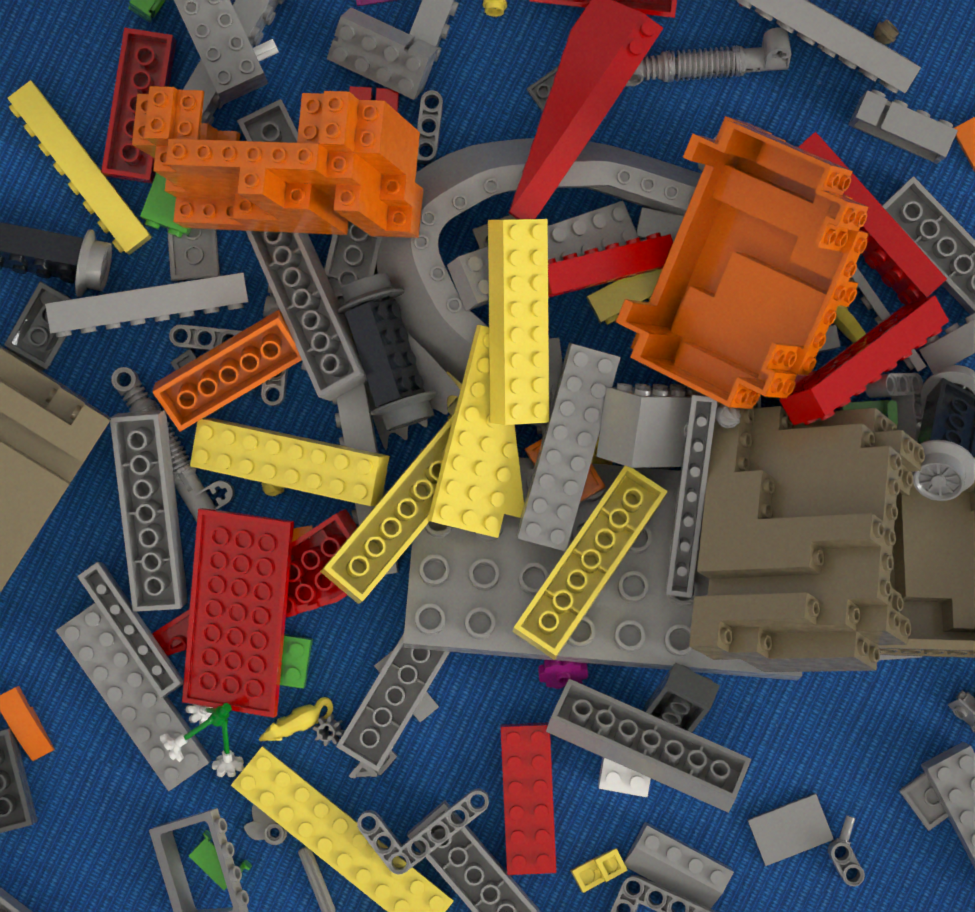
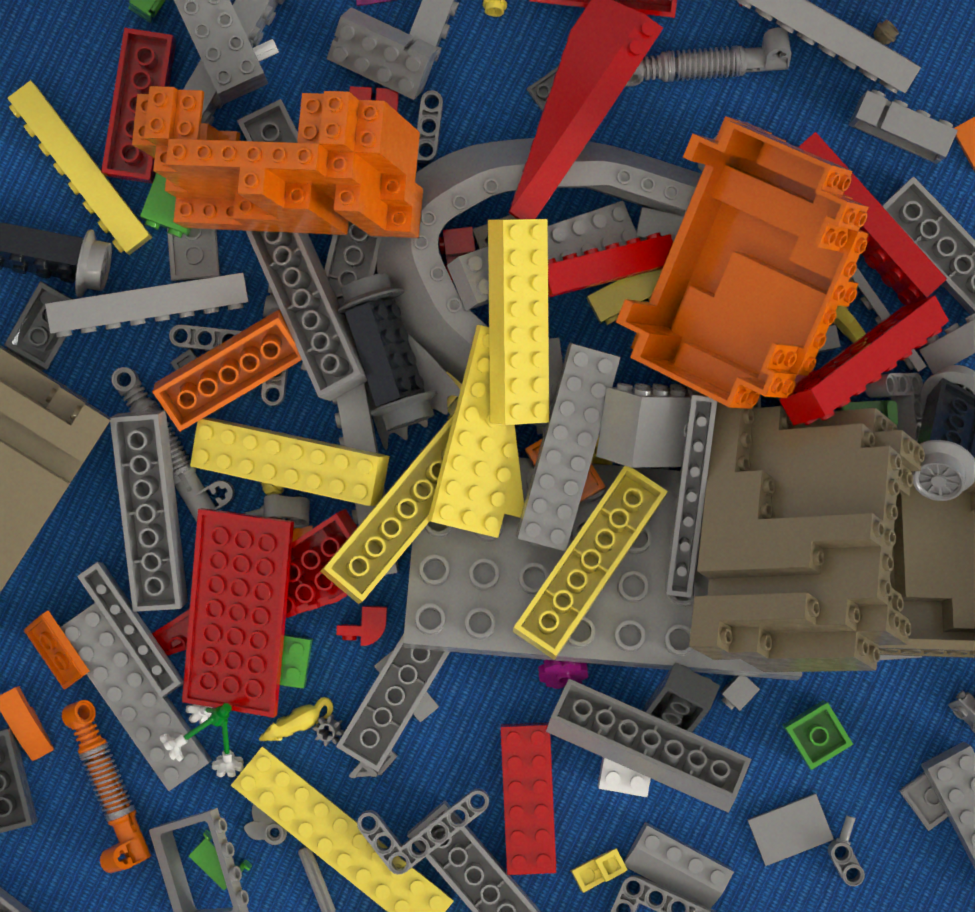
(56, 650): none -> orange tile
(109, 787): none -> orange piece
(283, 507): none -> light grey beam
(371, 628): none -> red brick
(456, 243): none -> red brick
(727, 416): light grey plate -> none
(738, 692): none -> light grey brick
(817, 734): none -> bright green brick

